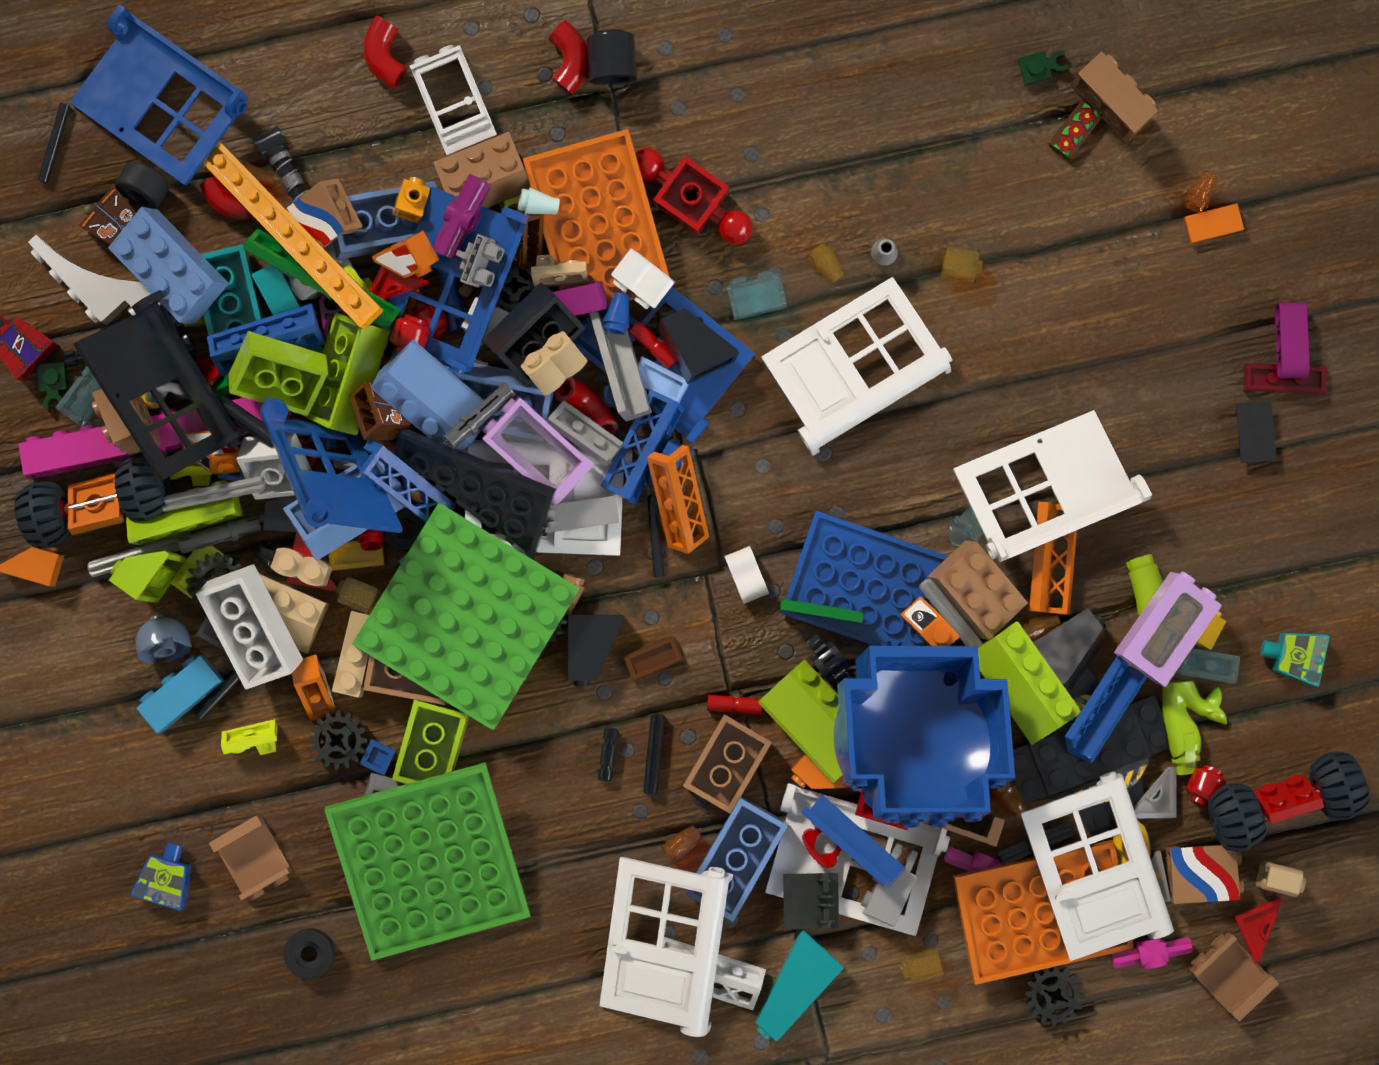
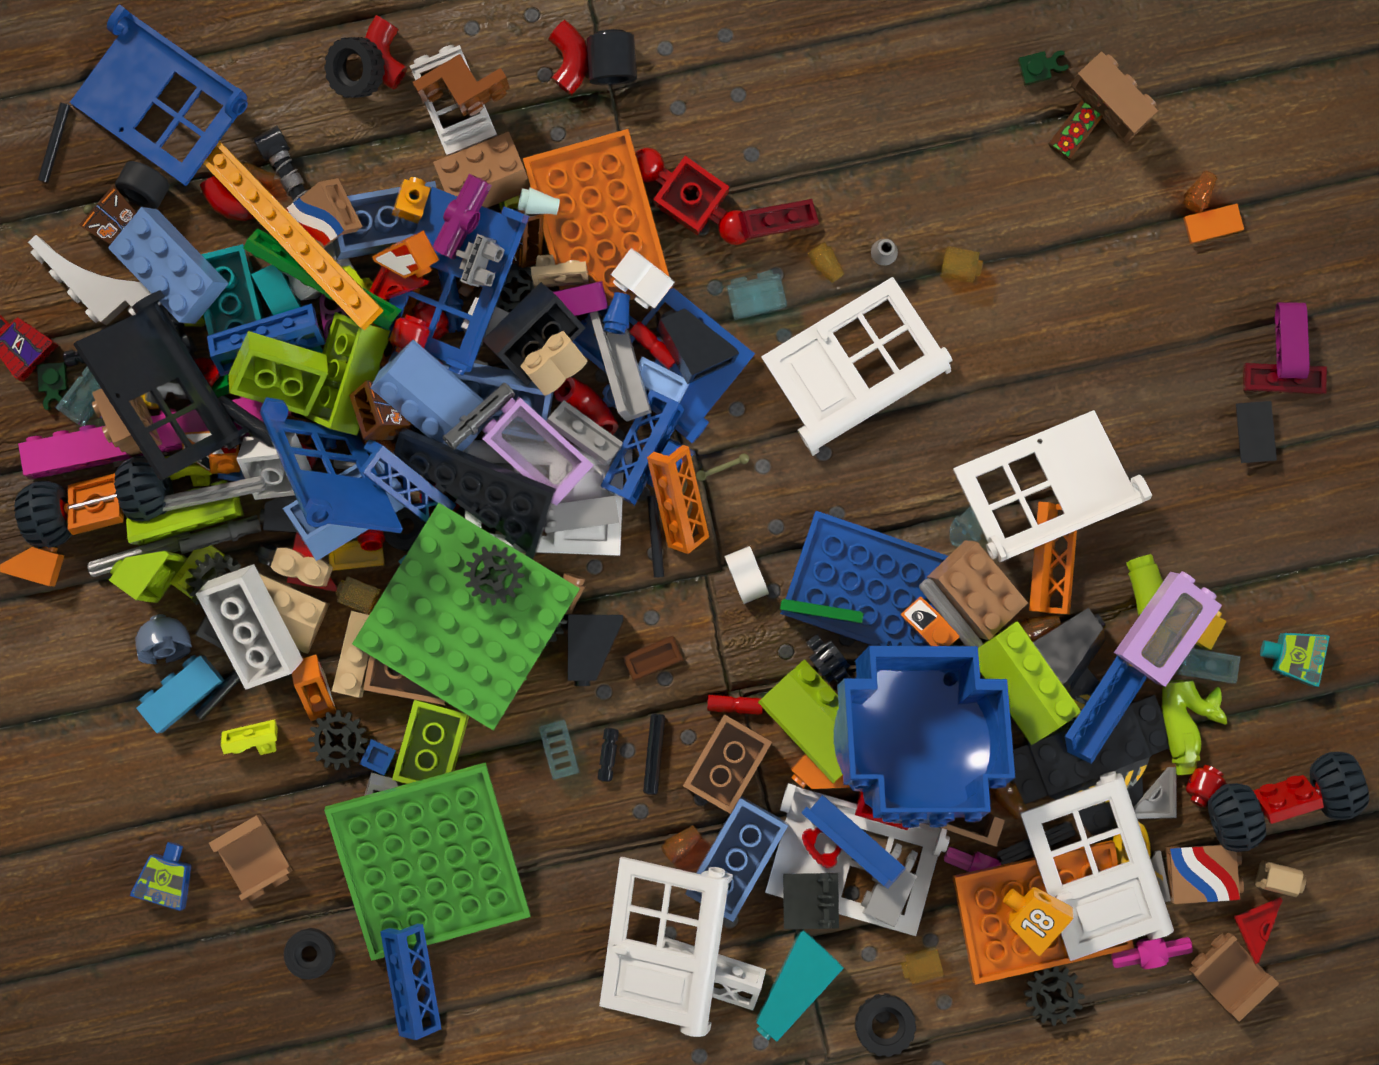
(372, 67): none -> black tyre
(405, 984): none -> blue fence
(462, 86): none -> dark orange bracket
(489, 562): none -> pearl dark grey gear
(573, 769): none -> clear light blue slope
(701, 475): none -> olive hinge
(778, 219): none -> dark red tile
(879, 1045): none -> black tyre
(1037, 917): none -> light orange torso

